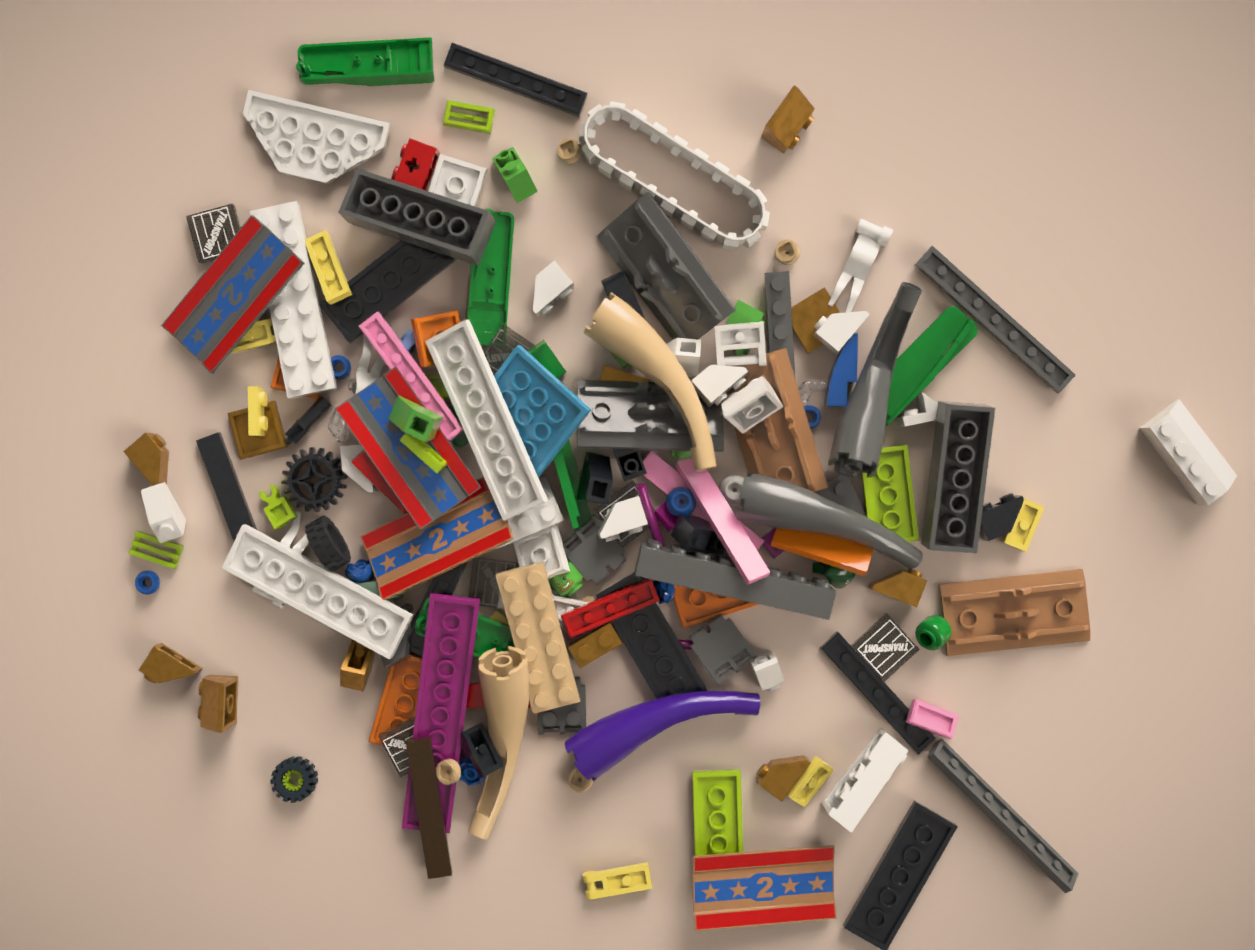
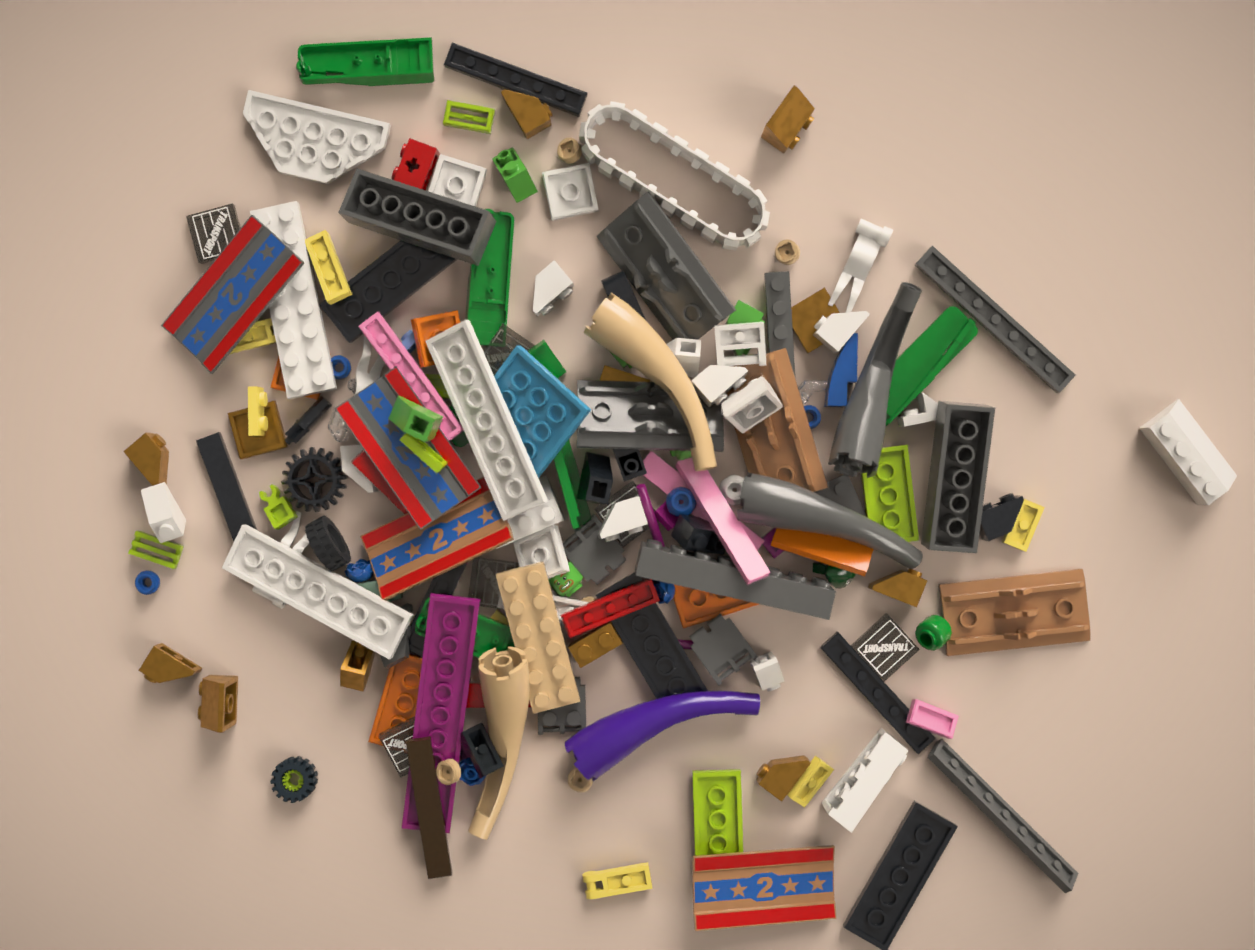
(528, 112): none -> pearl gold slope
(570, 191): none -> white tile

